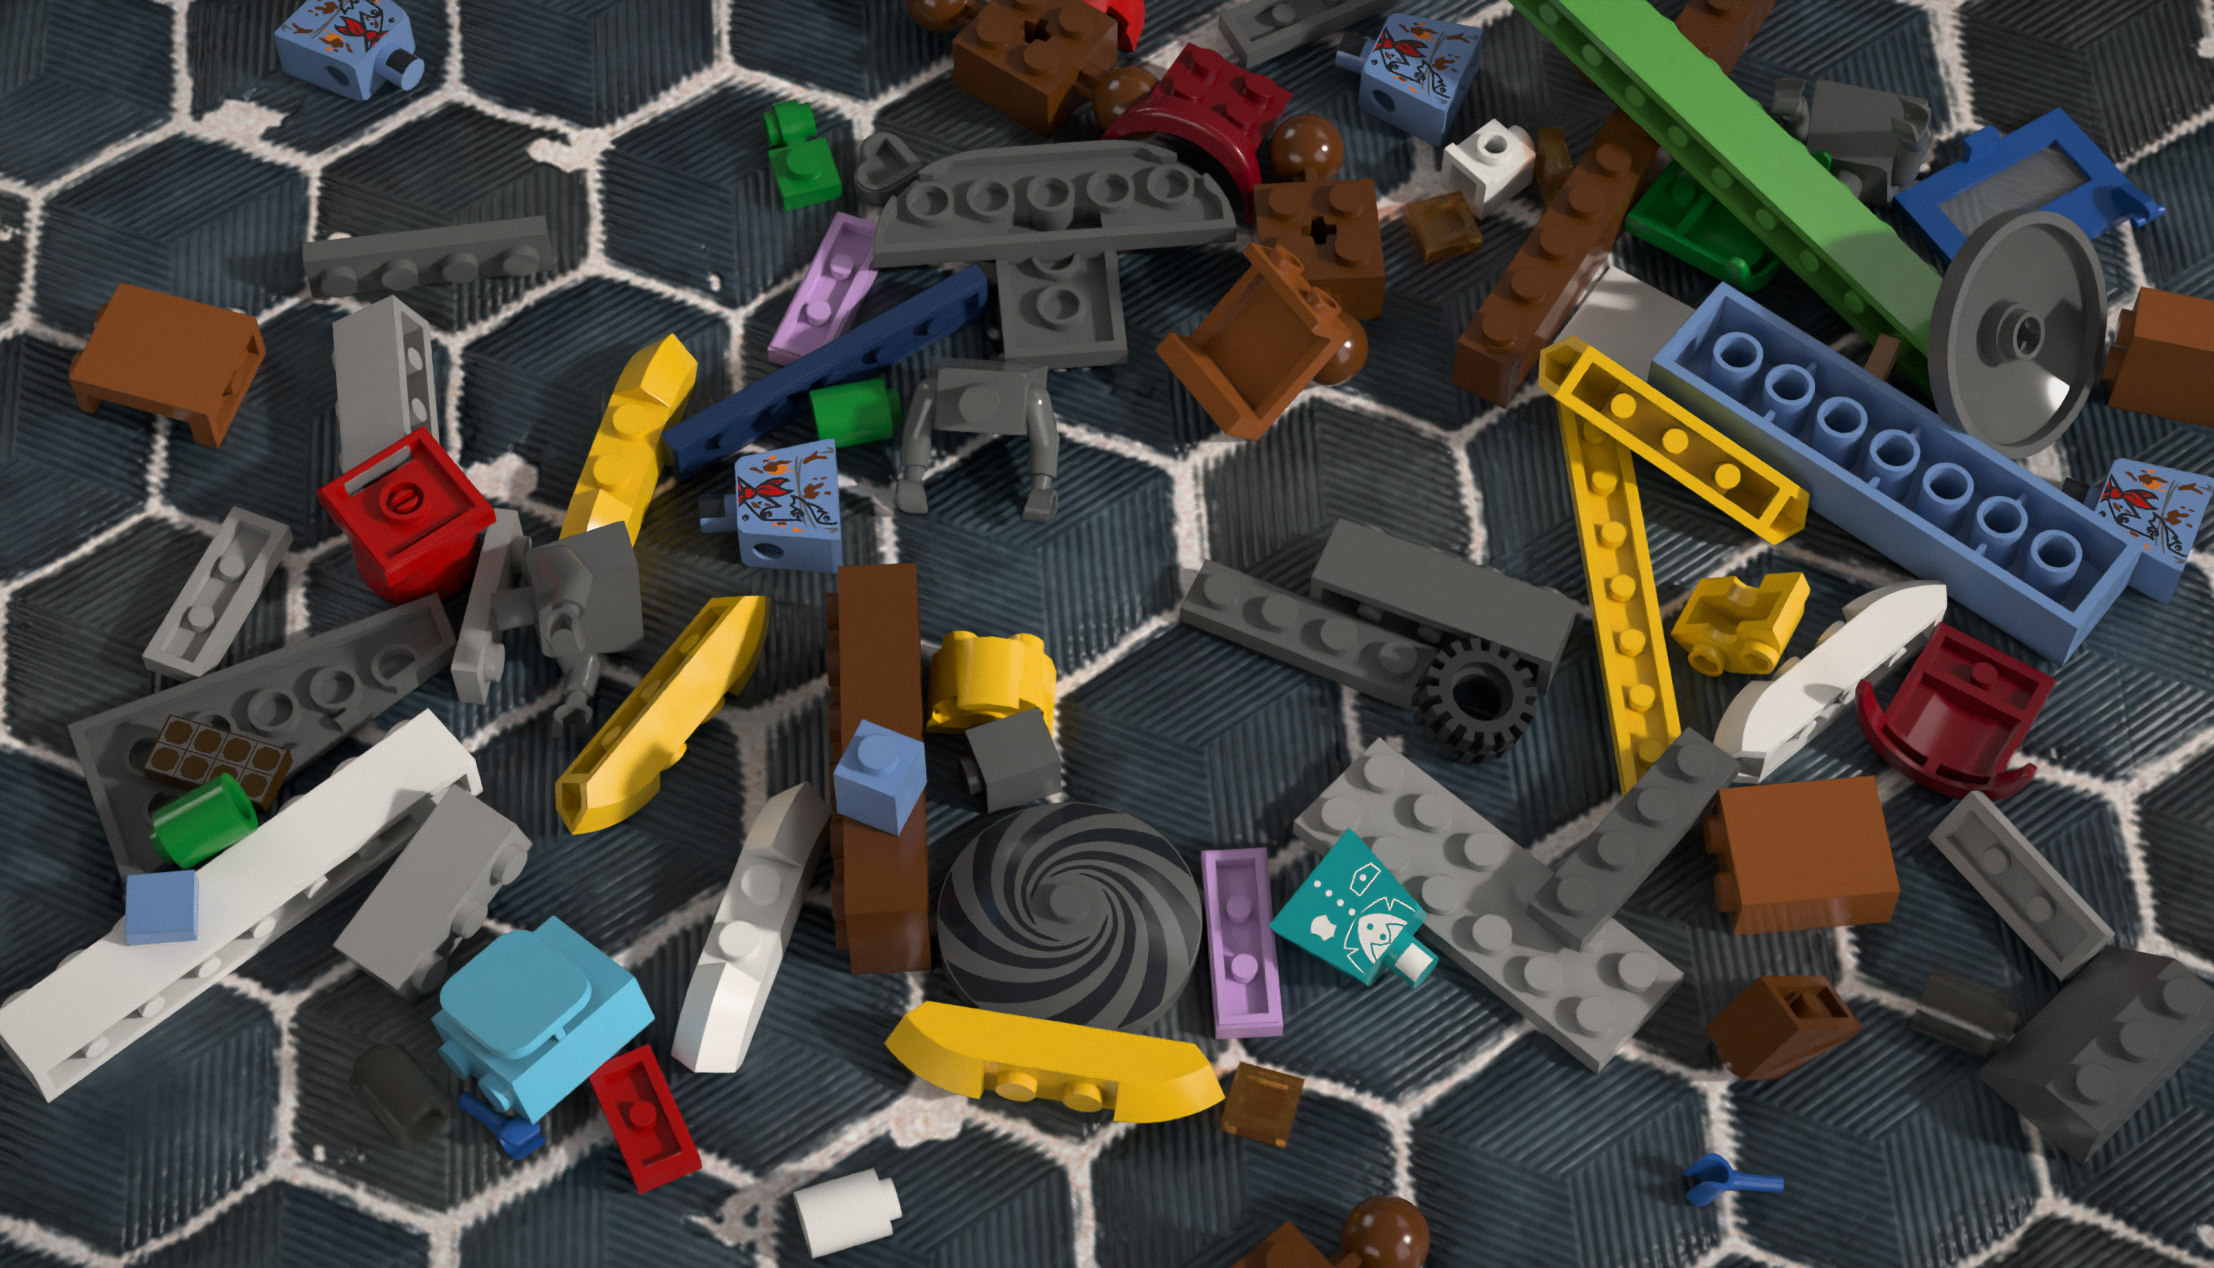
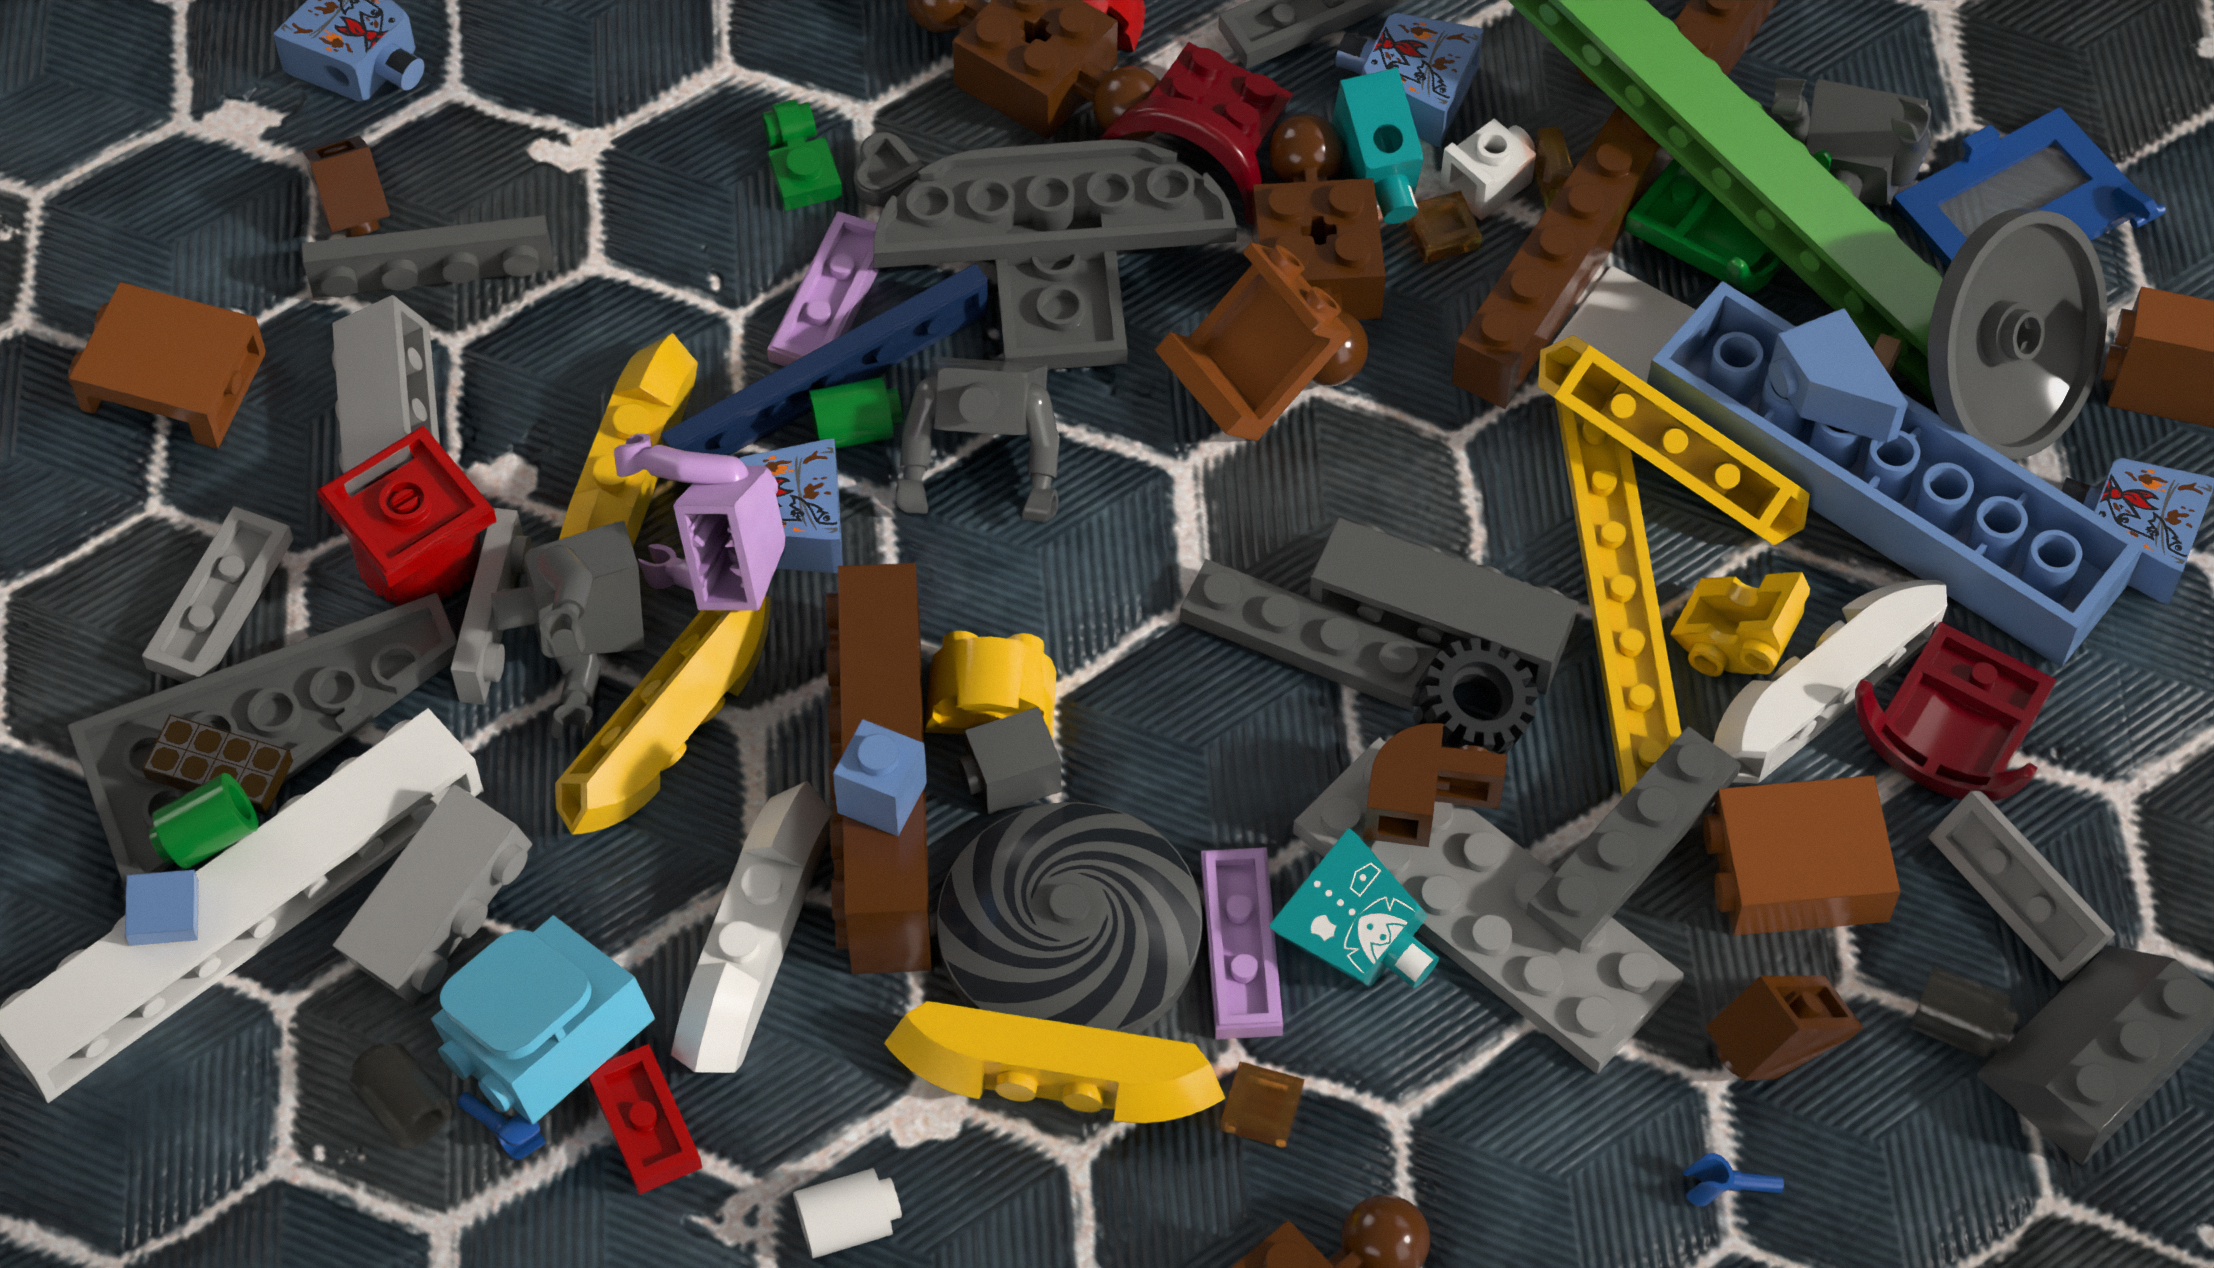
(347, 186): none -> reddish brown slope
(724, 522): none -> lavender torso
(1380, 140): none -> teal torso
(1416, 773): none -> reddish brown brick
(1837, 378): none -> medium blue slope

